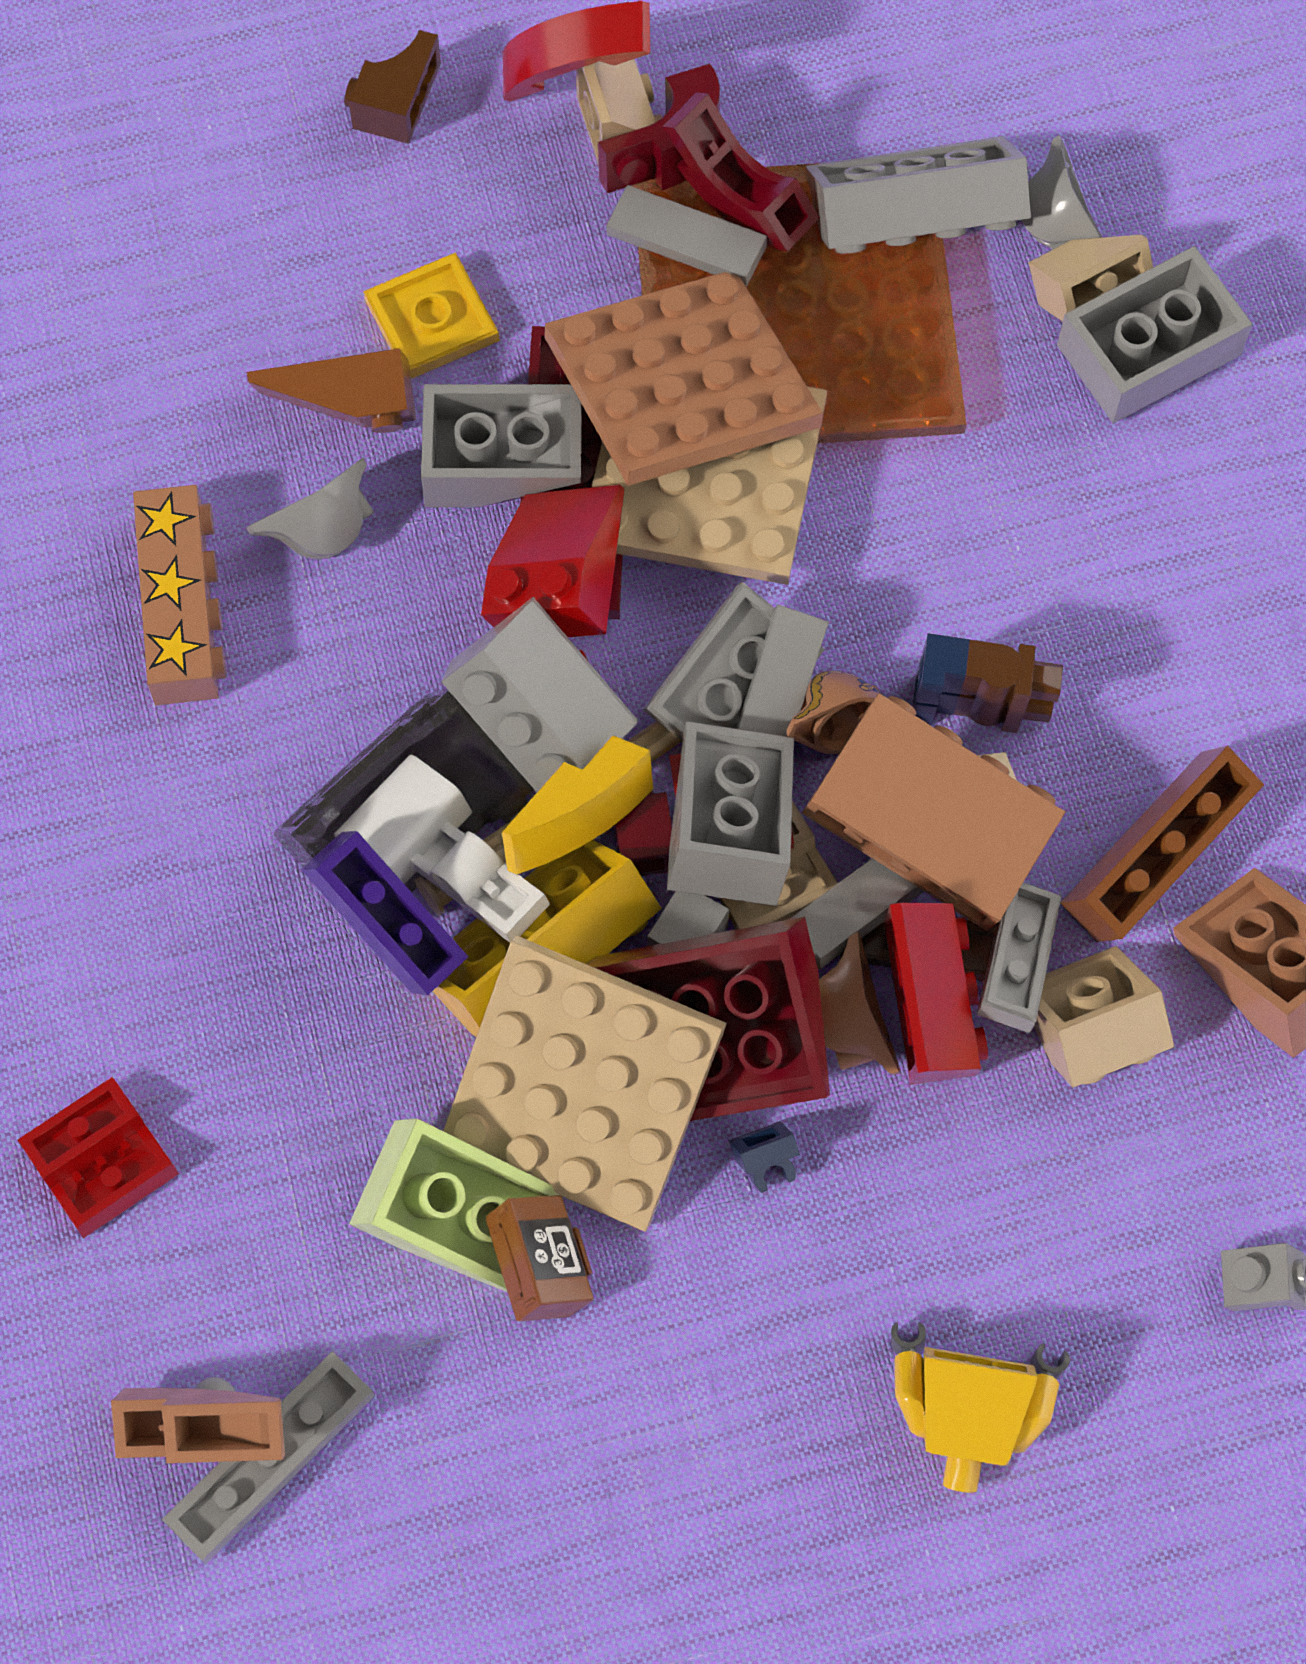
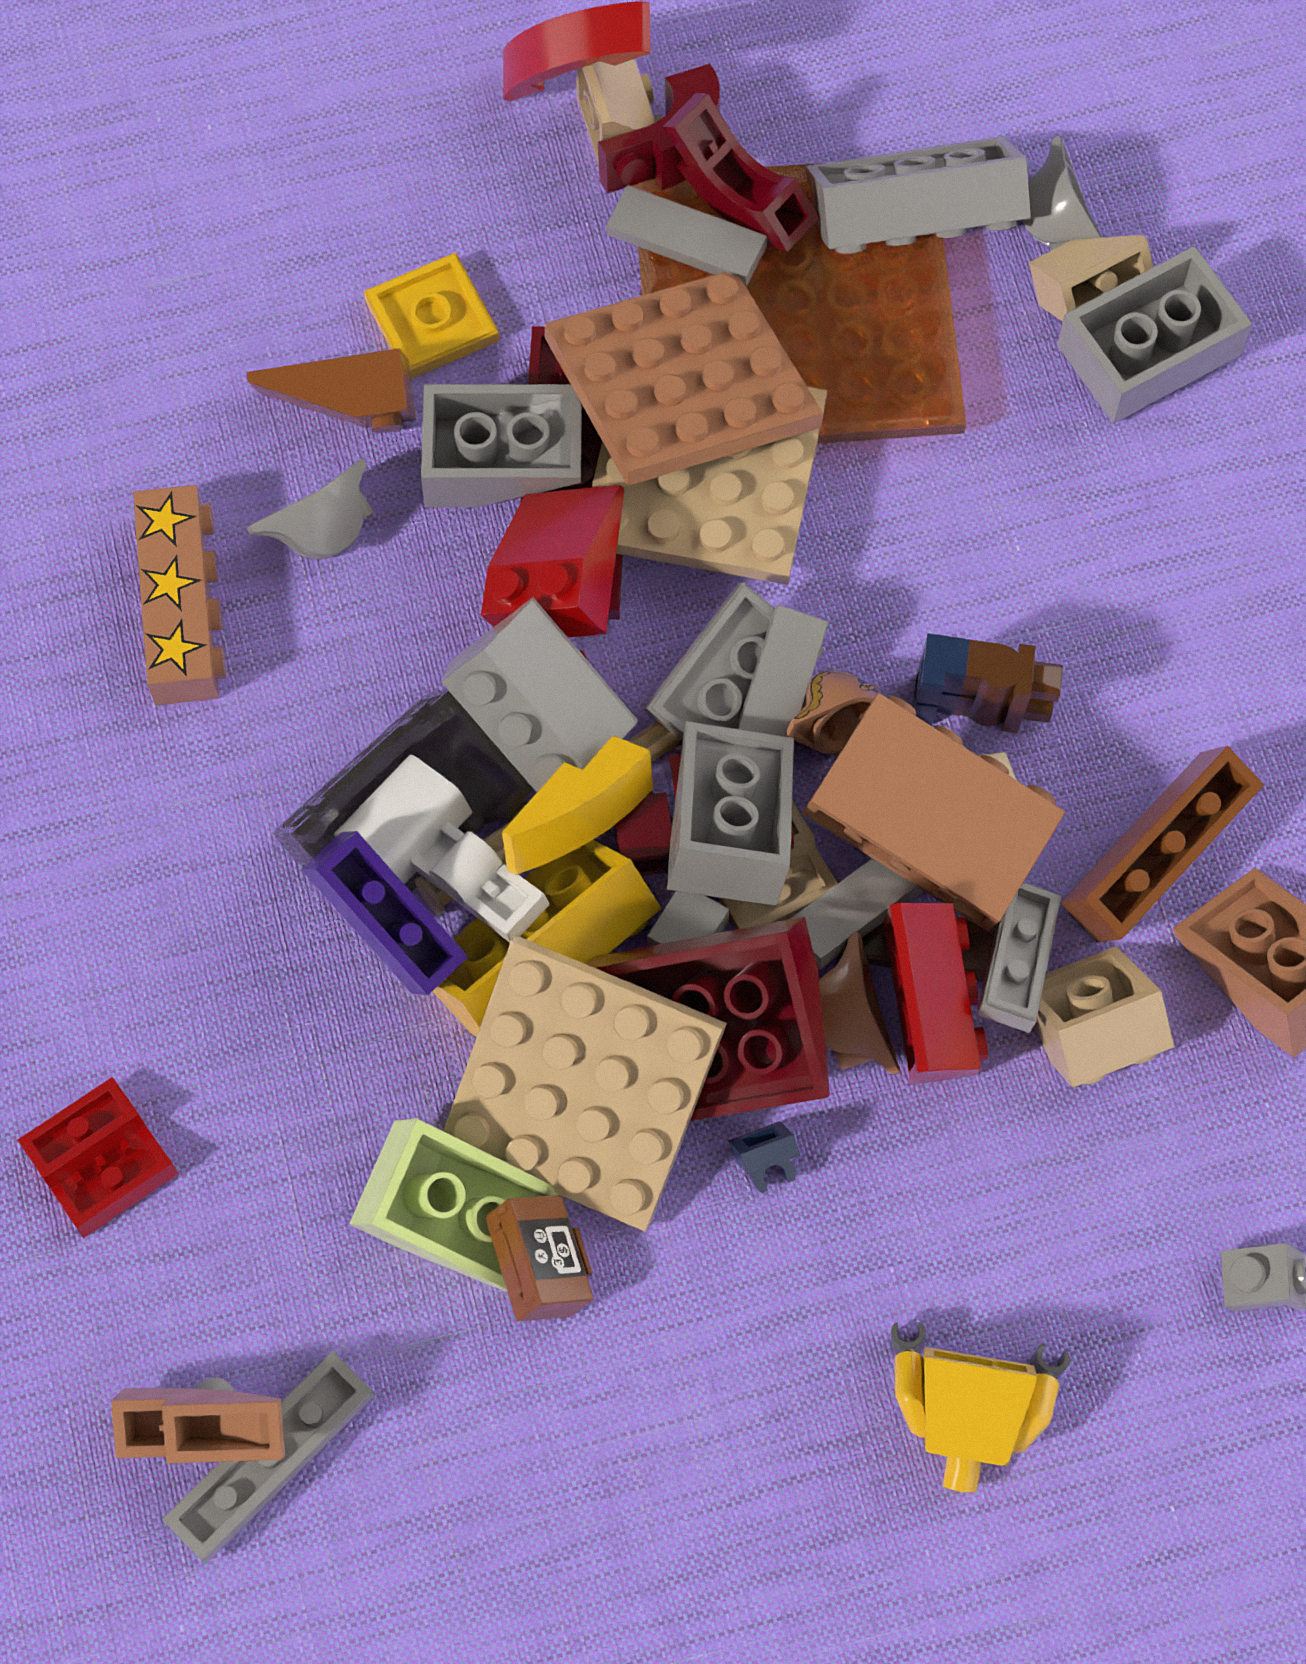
(393, 92): reddish brown arch -> none

